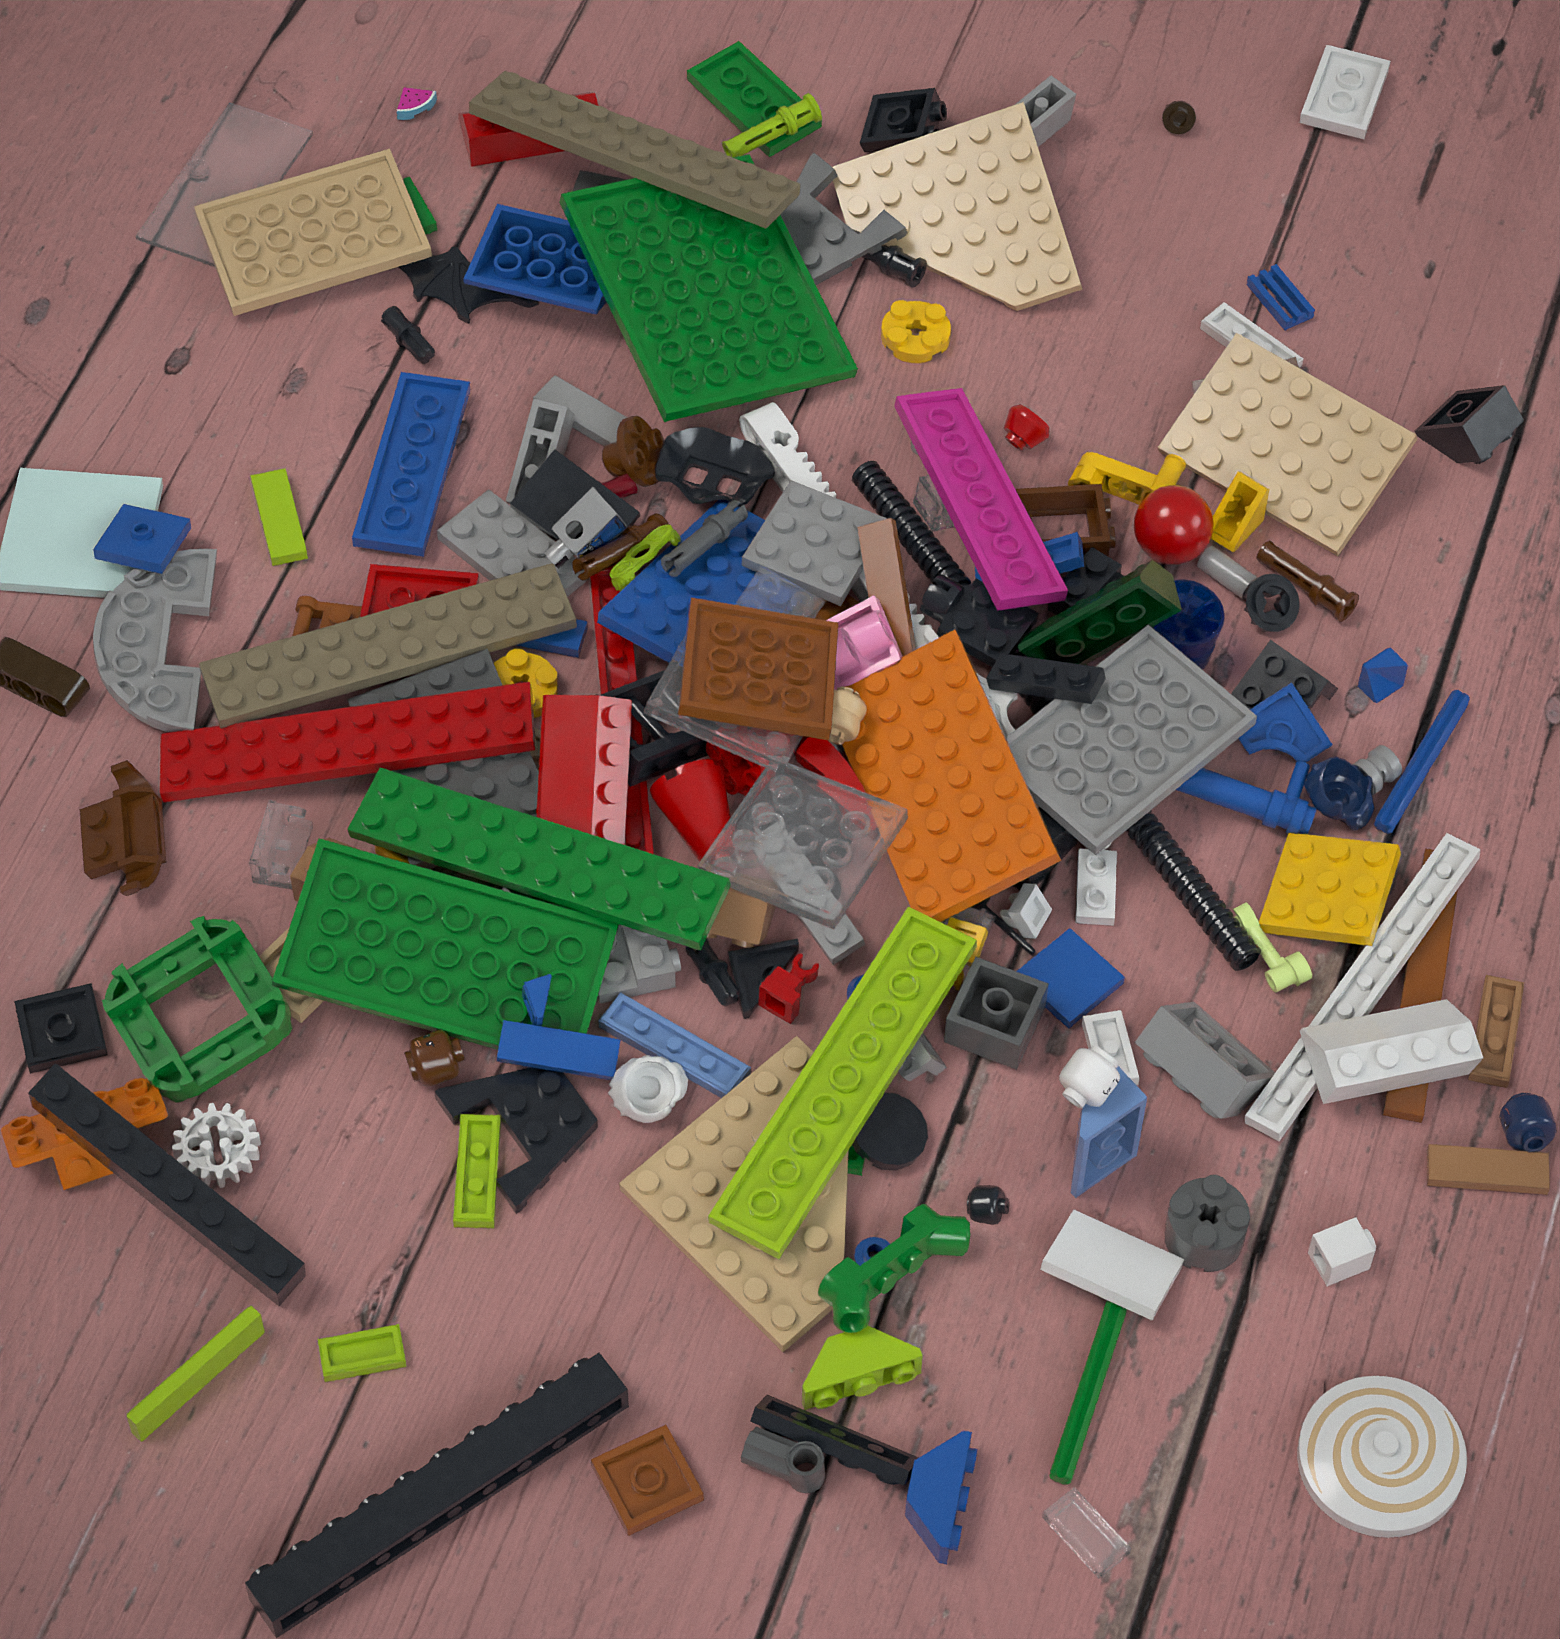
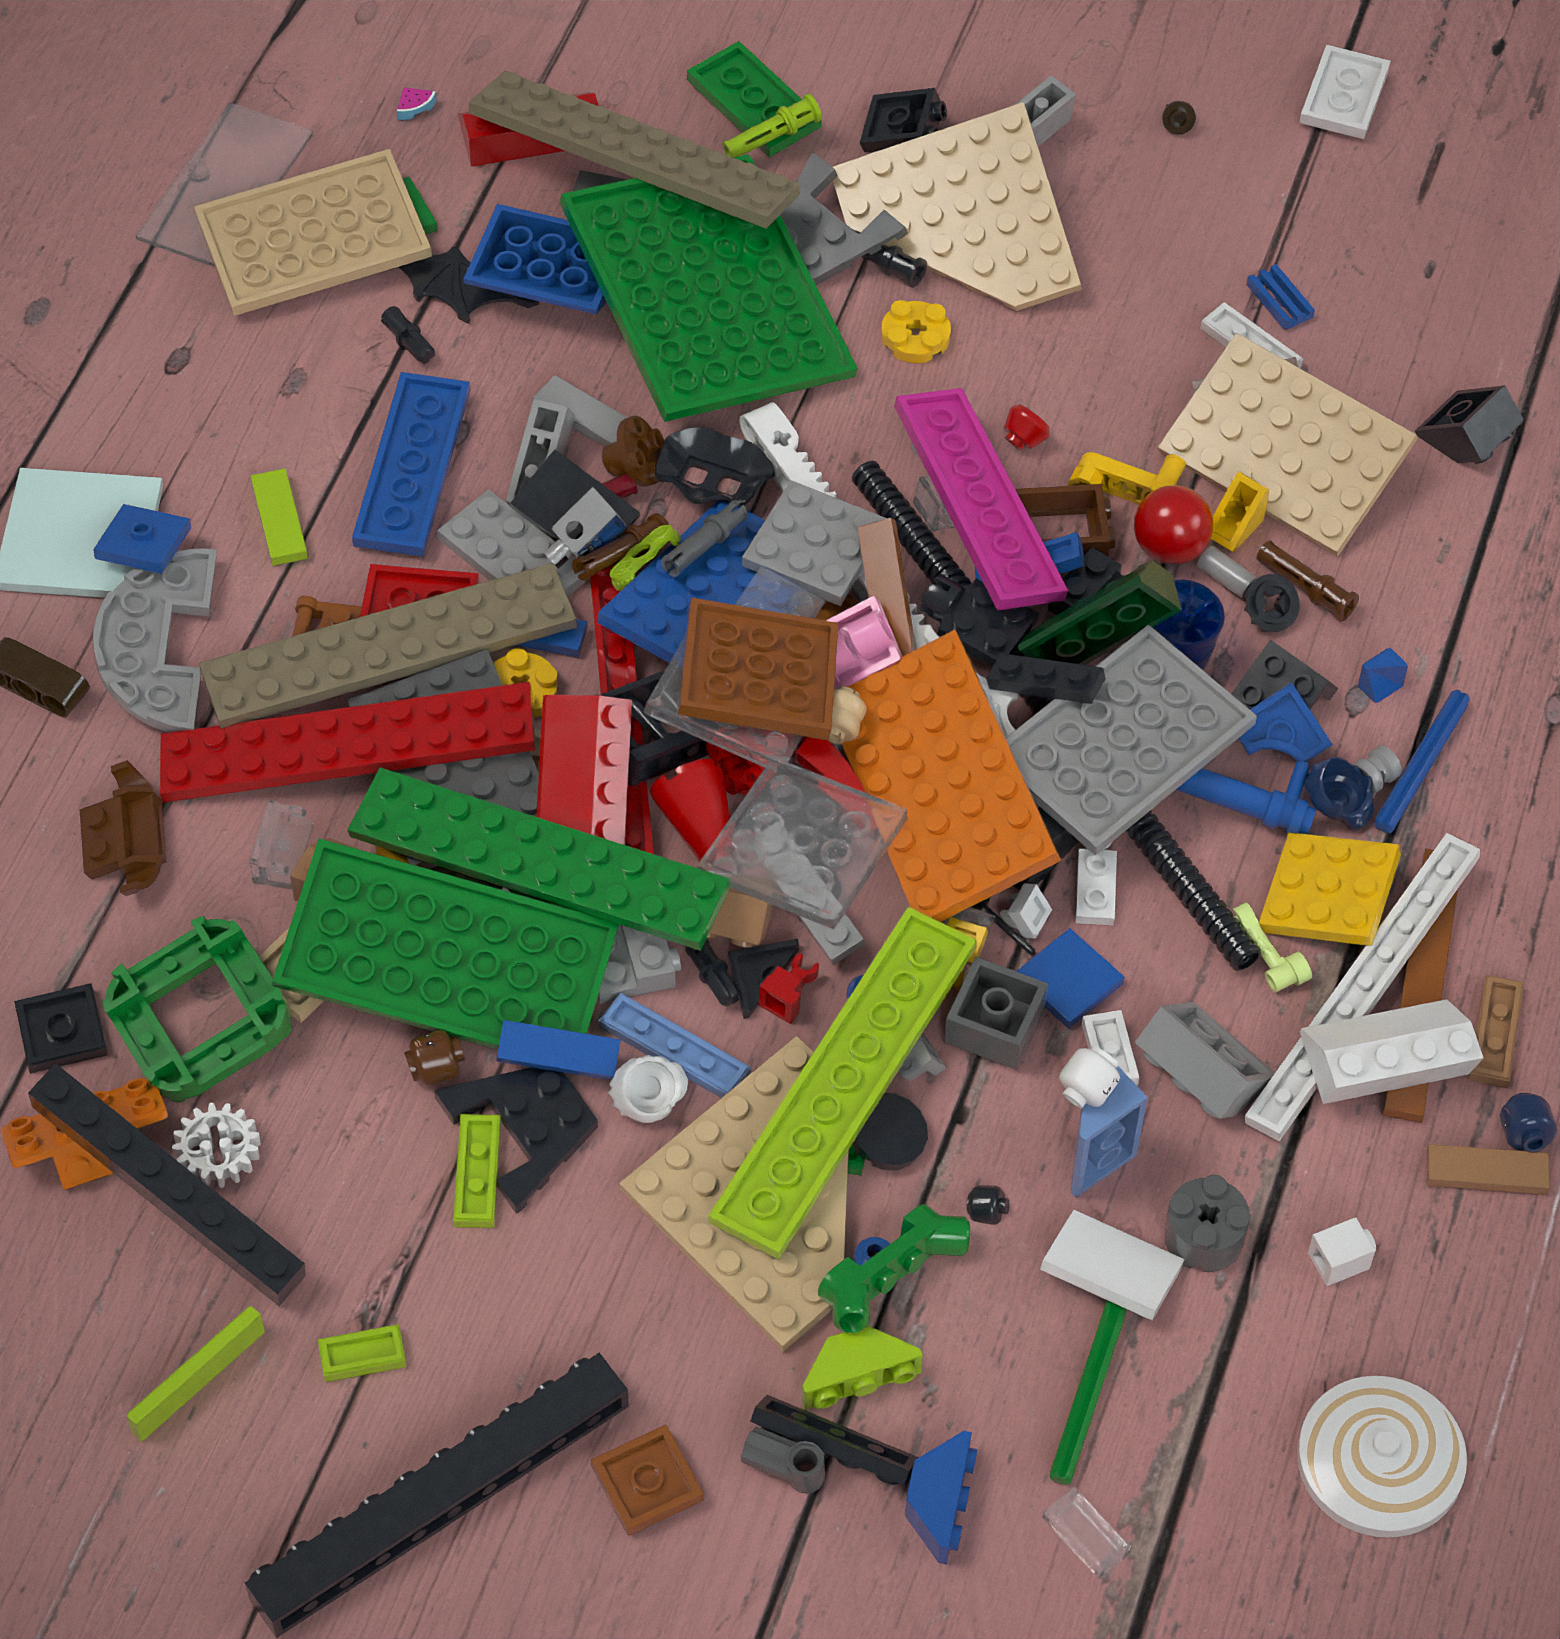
(535, 998): blue slope -> none

